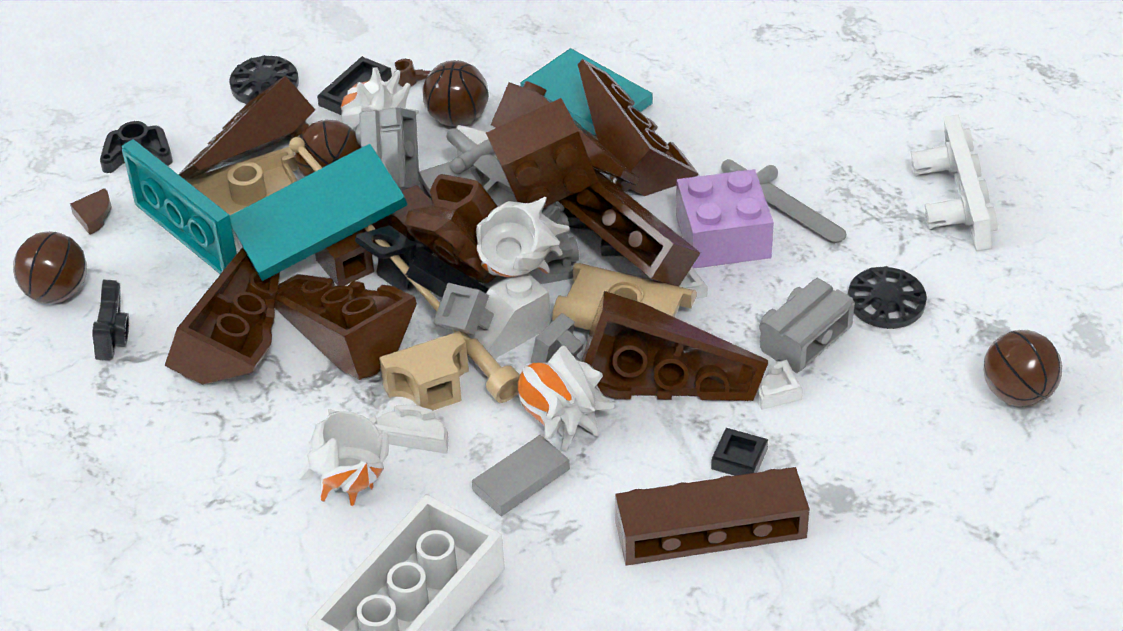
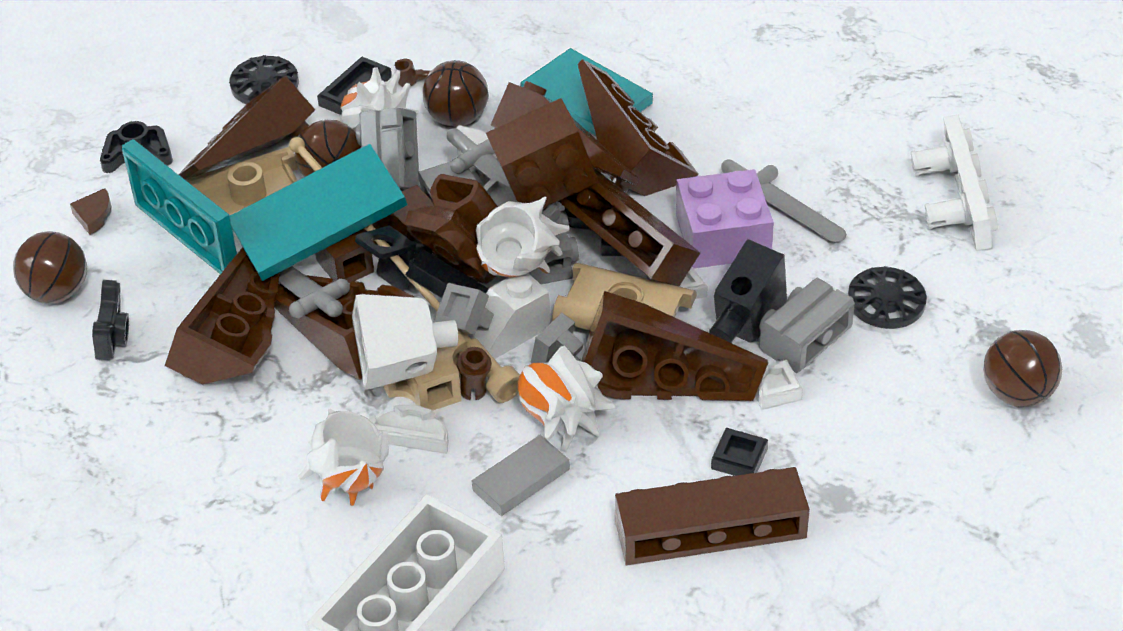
(312, 294): none -> light grey sword
(397, 338): none -> white torso
(474, 366): none -> reddish brown pin
(748, 291): none -> black torso

